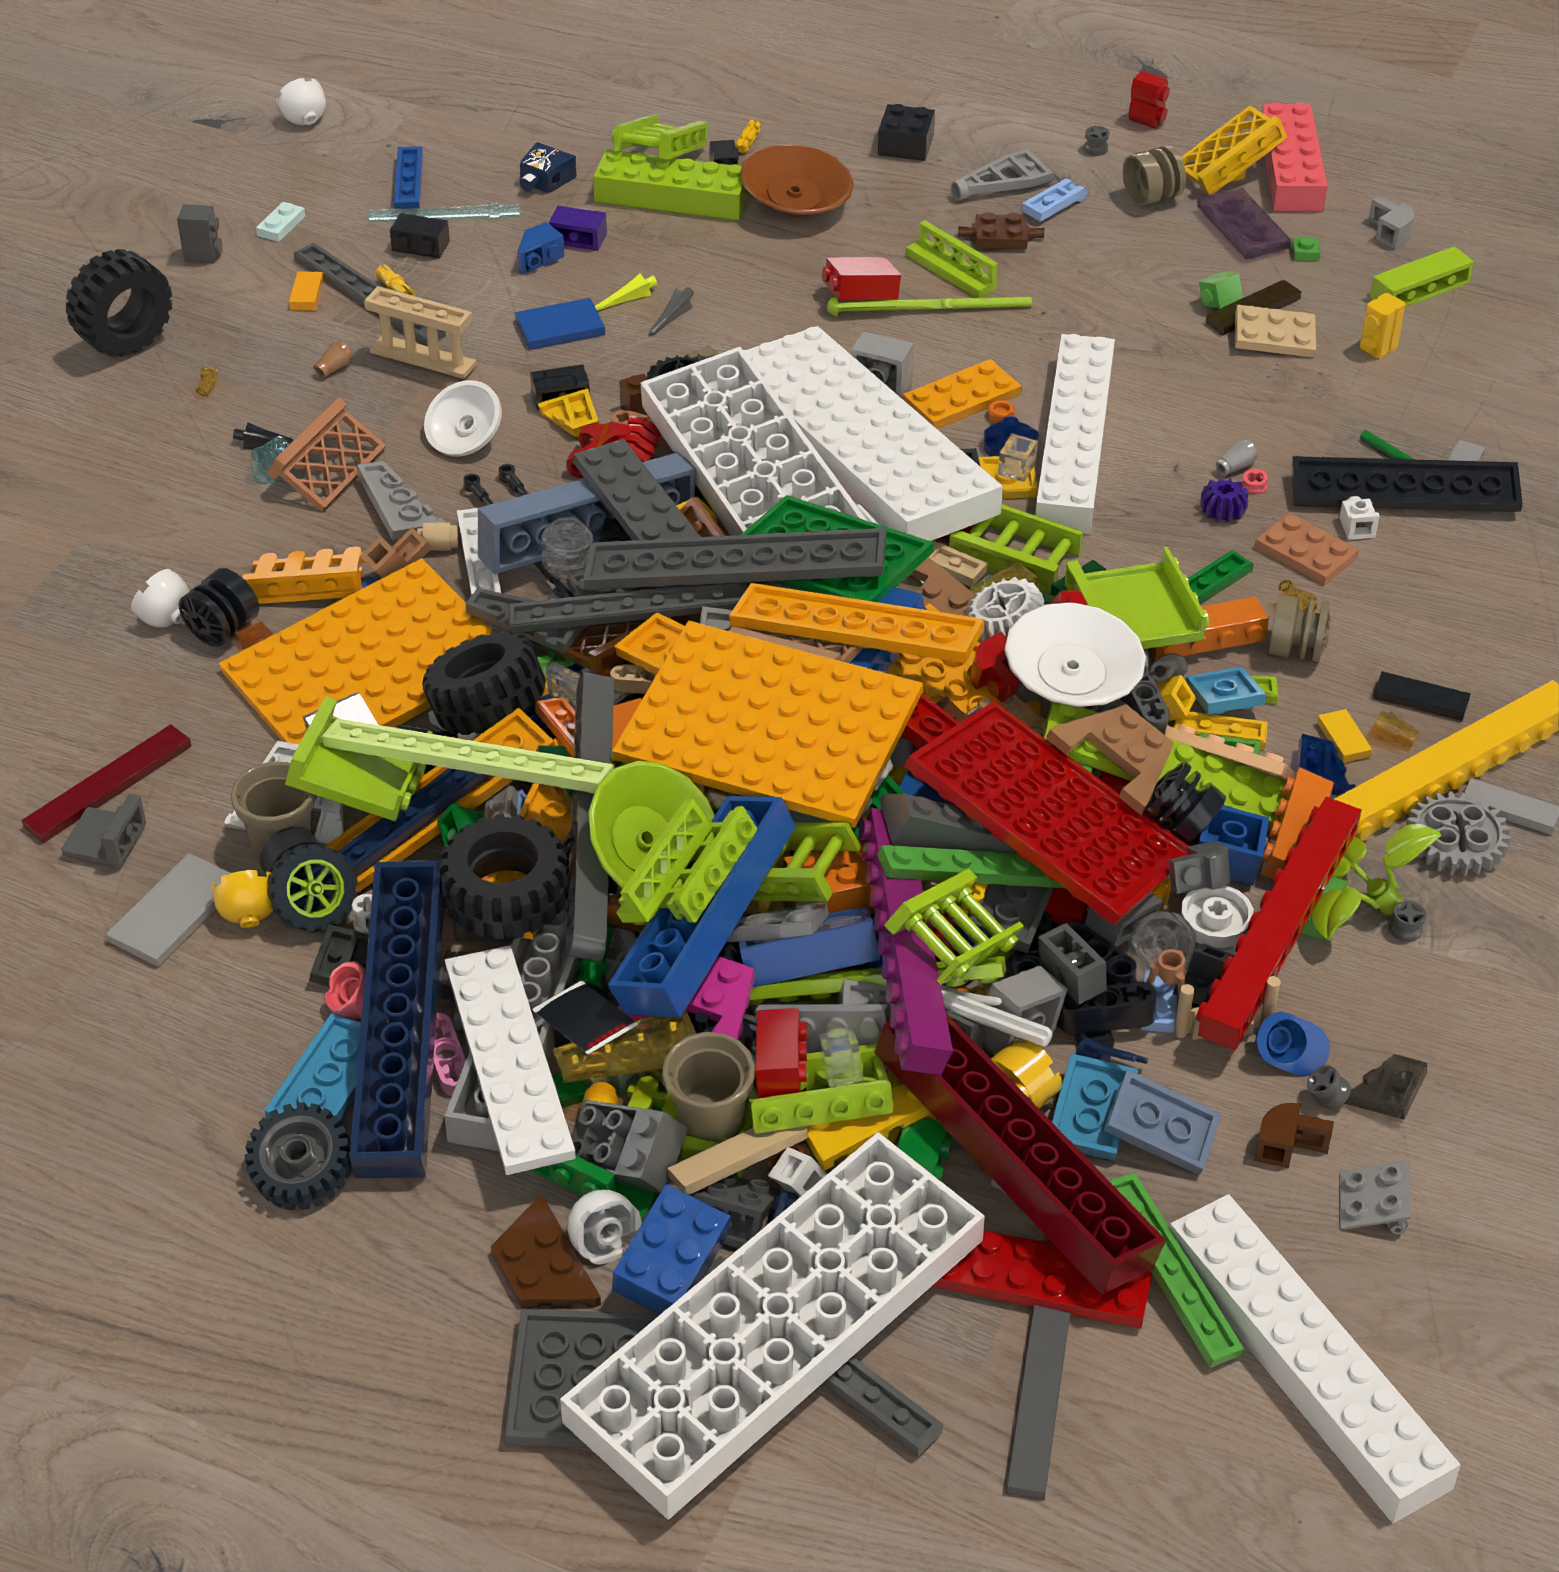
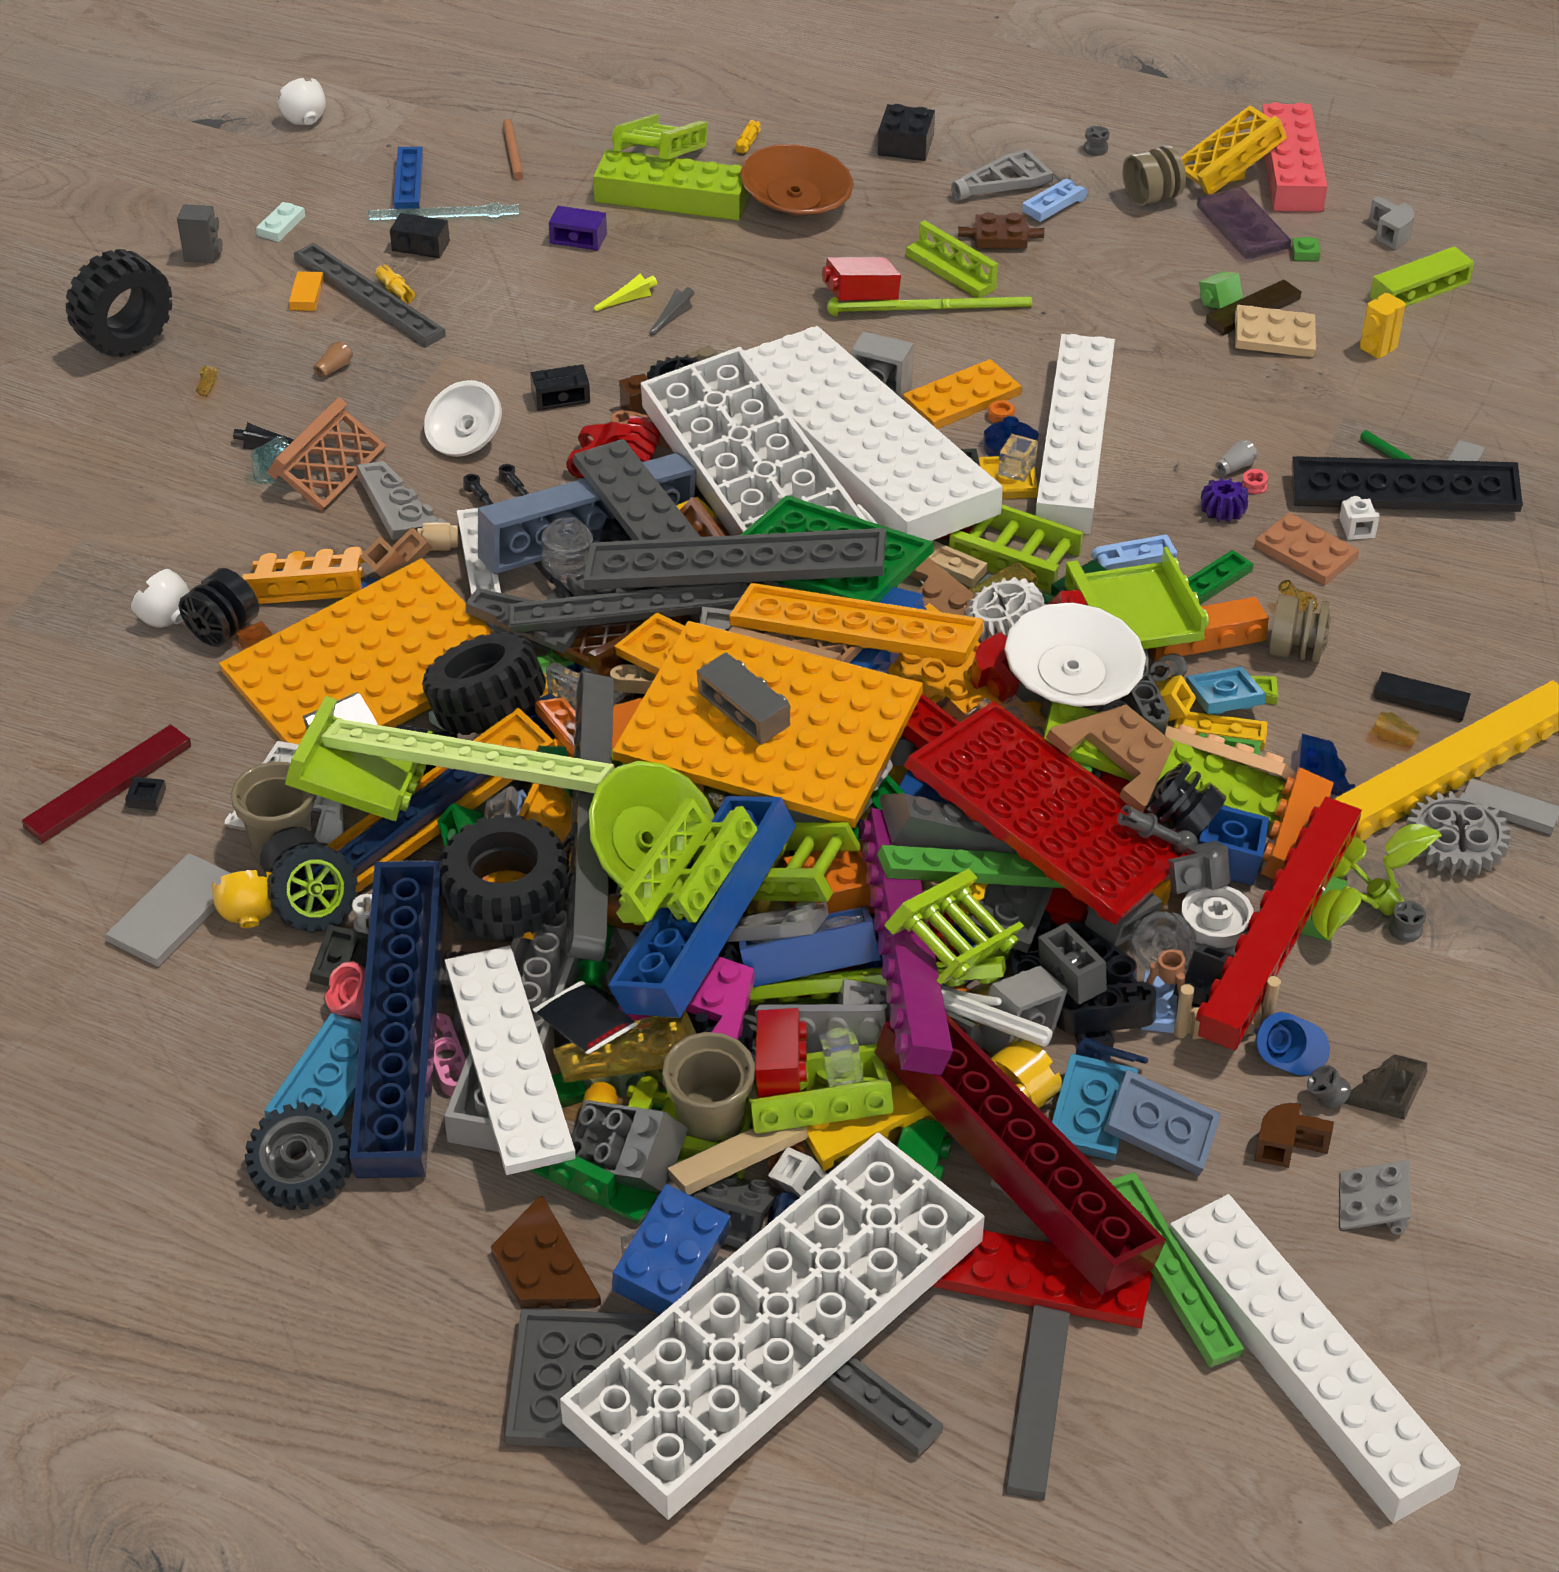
(105, 834): dark grey bracket -> none
(145, 793): none -> black plate
(426, 313): tan fence -> none
(513, 149): none -> nougat bar
(539, 247): blue slope -> none
(546, 168): dark blue torso -> none
(560, 323): blue tile -> none
(570, 411): yellow wing -> none
(598, 1224): white cylinder -> none
(723, 152): black brick -> none
(744, 697): none -> dark grey brick
(1133, 552): none -> light blue plate
(1147, 825): none -> dark grey pin
(1148, 99): red brick -> none
(1345, 735): yellow tile -> none

